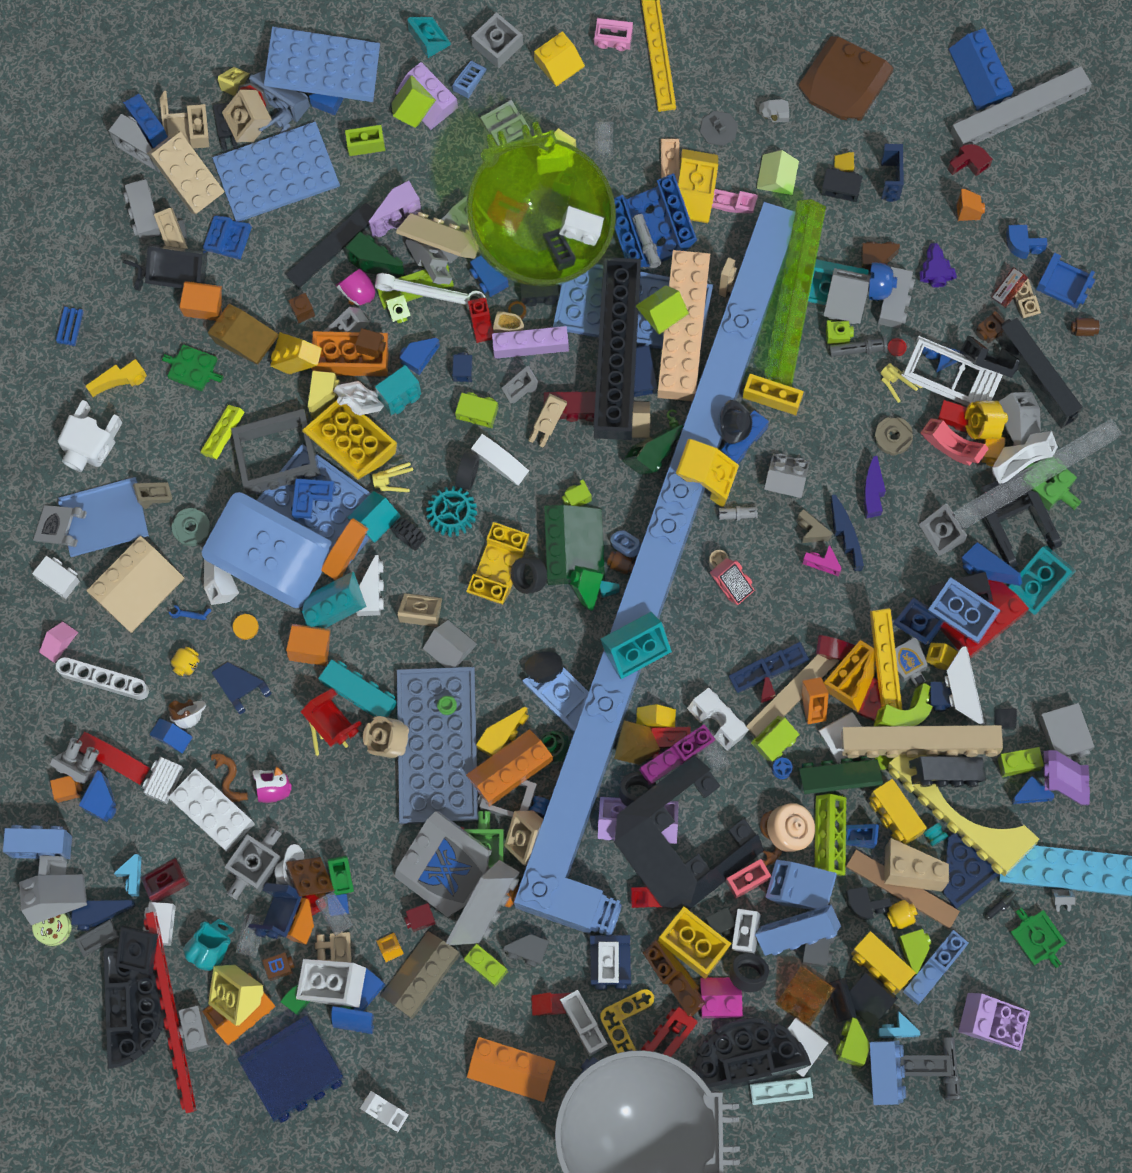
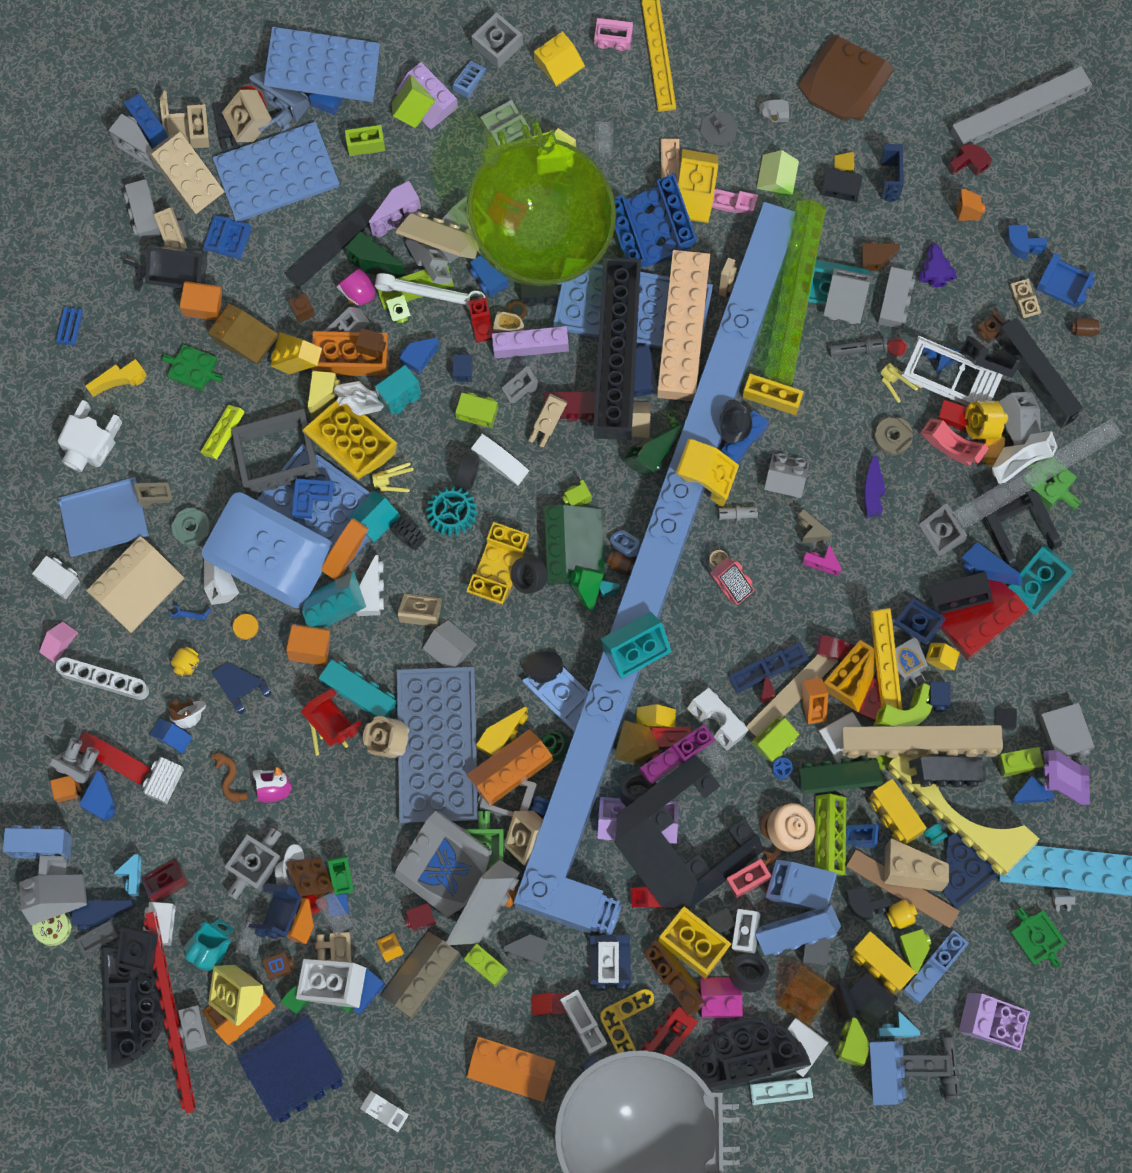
(56, 523): light grey flag -> none
(211, 810): white brick -> none
(232, 79): light yellow slope -> none
(352, 1020): blue slope -> none
(427, 35): teal slope -> none
(447, 705): bright green plate -> none
(563, 260): black slope -> none
(581, 226): white brick -> none
(649, 247): light grey pin -> none
(663, 308): lime slope -> none
(836, 337): lime brick -> none
(844, 528): dark blue slope -> none
(881, 281): blue cylinder -> none
(963, 687): white wedge -> none
(964, 610): medium blue brick -> none
(981, 69): blue slope -> none
(1002, 905): piece -> none
(1009, 287): slope -> none

